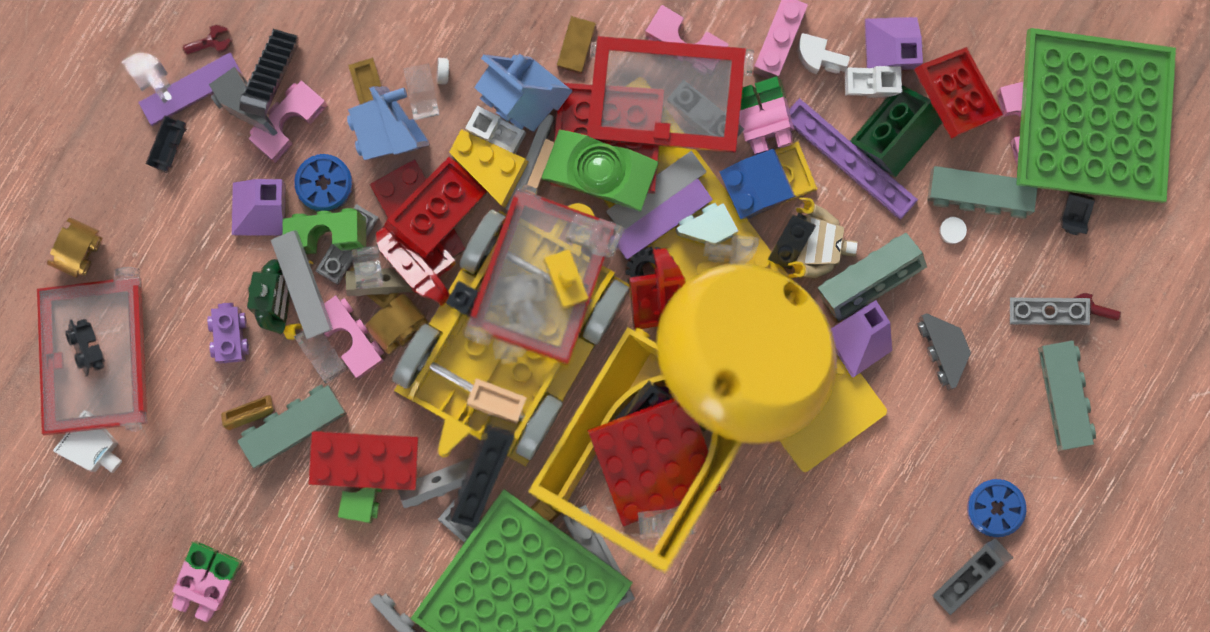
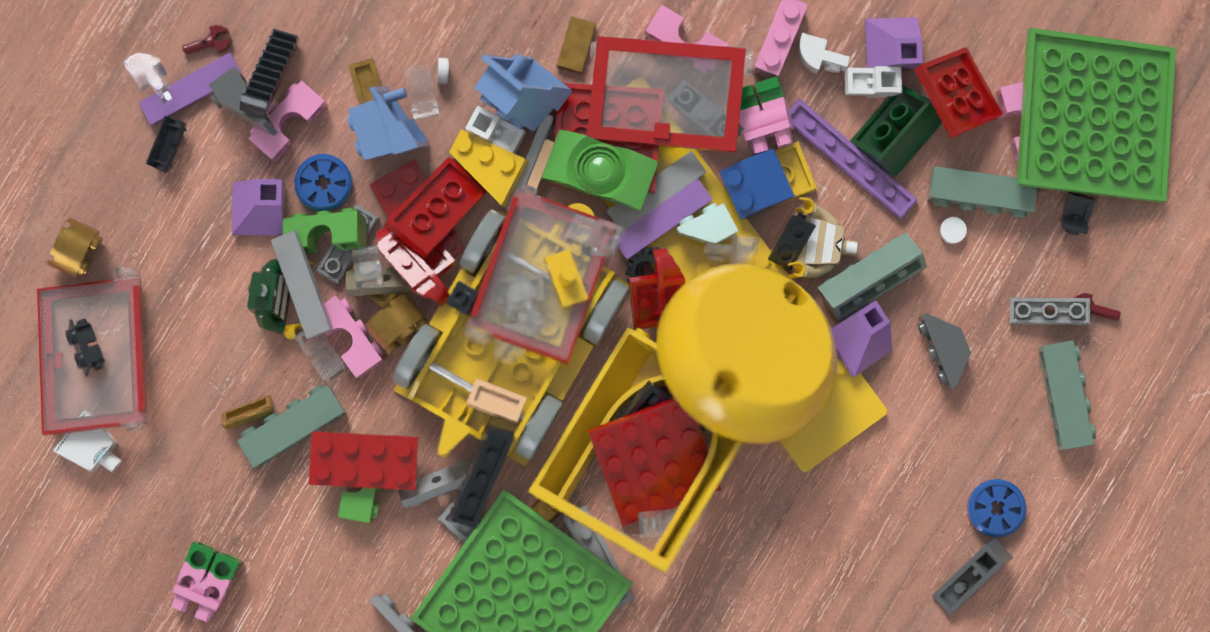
(227, 329): medium lavender brick -> none

